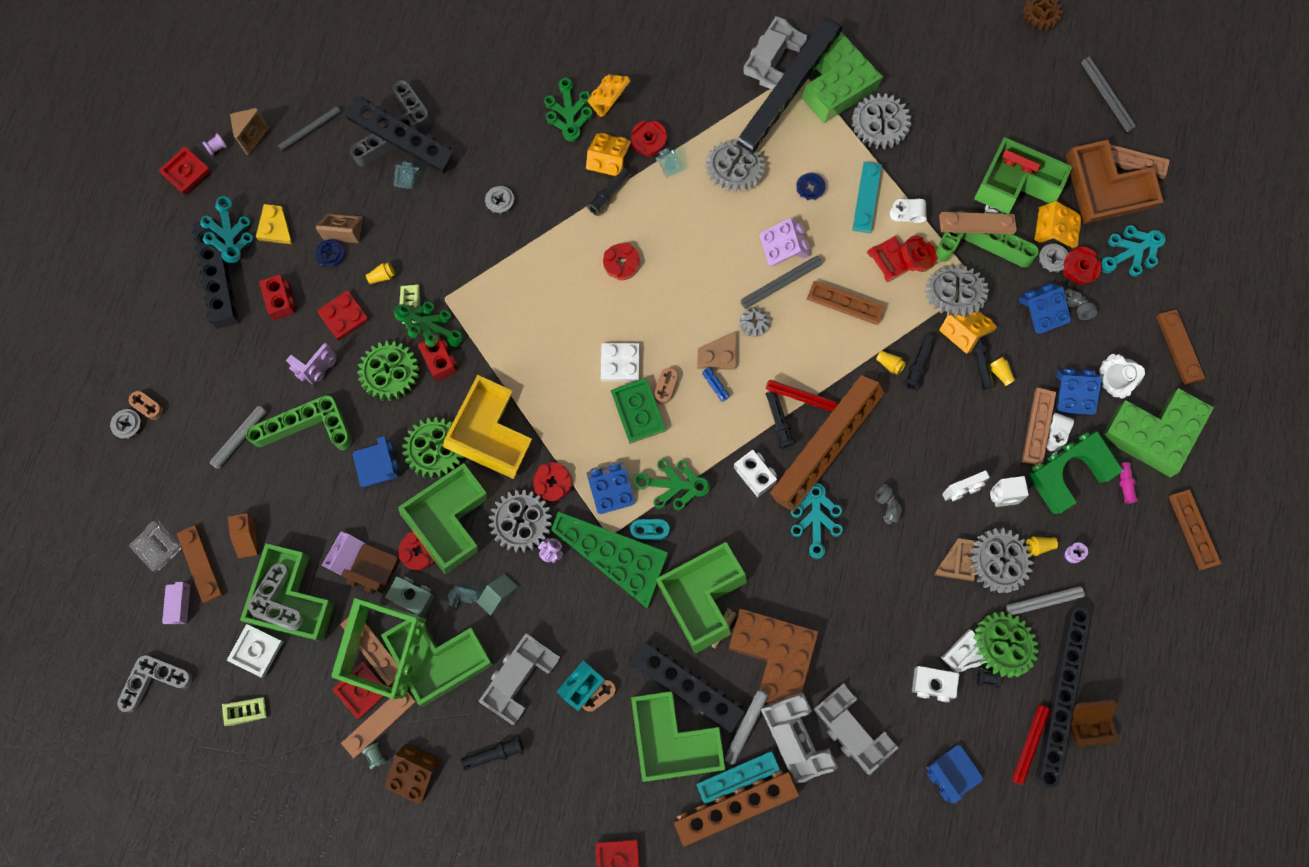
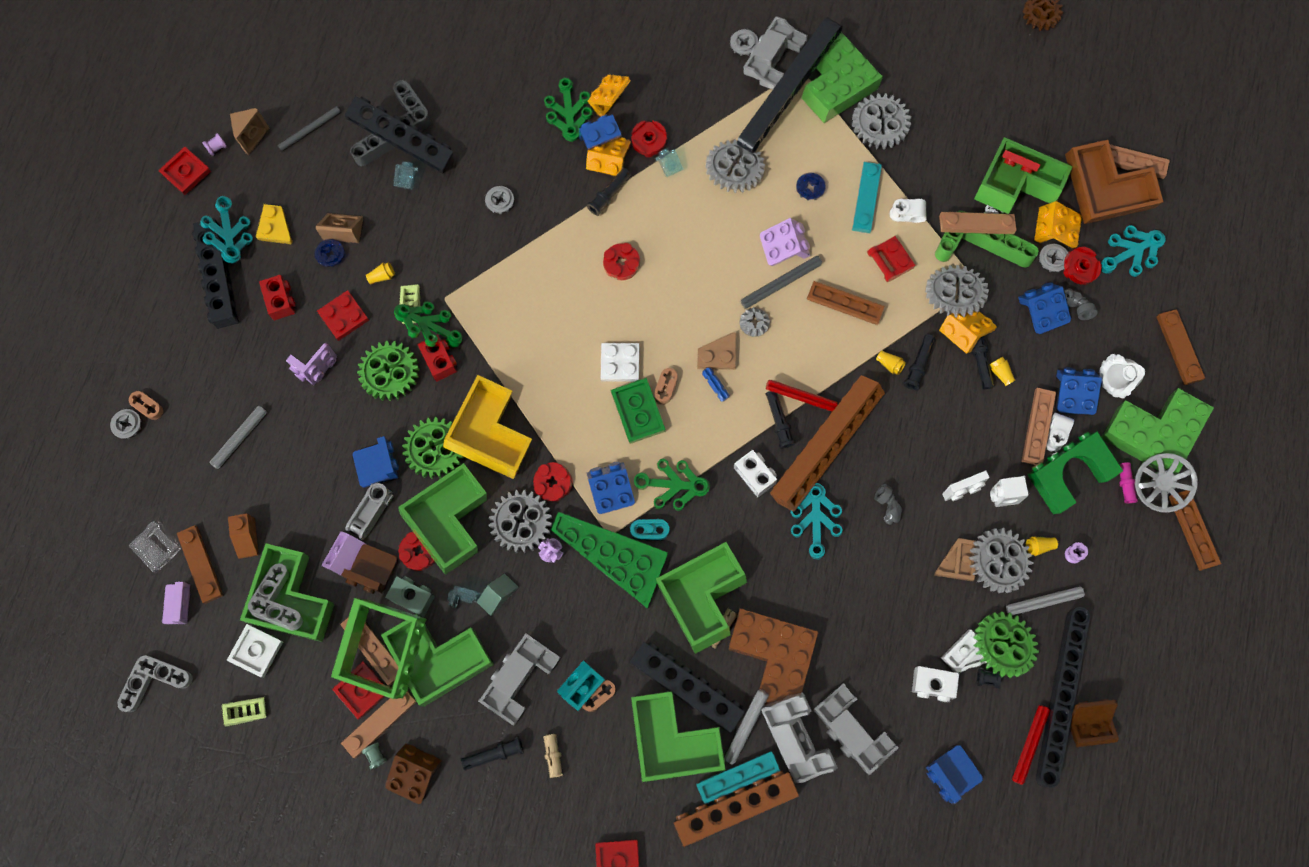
(303, 422): bright green beam -> none
(369, 510): none -> light grey piece
(553, 756): none -> tan pin
(599, 132): none -> blue bracket
(743, 35): none -> light grey gear
(913, 259): red plate -> none
(1108, 94): dark grey axle -> none
(1165, 482): none -> light grey wheel

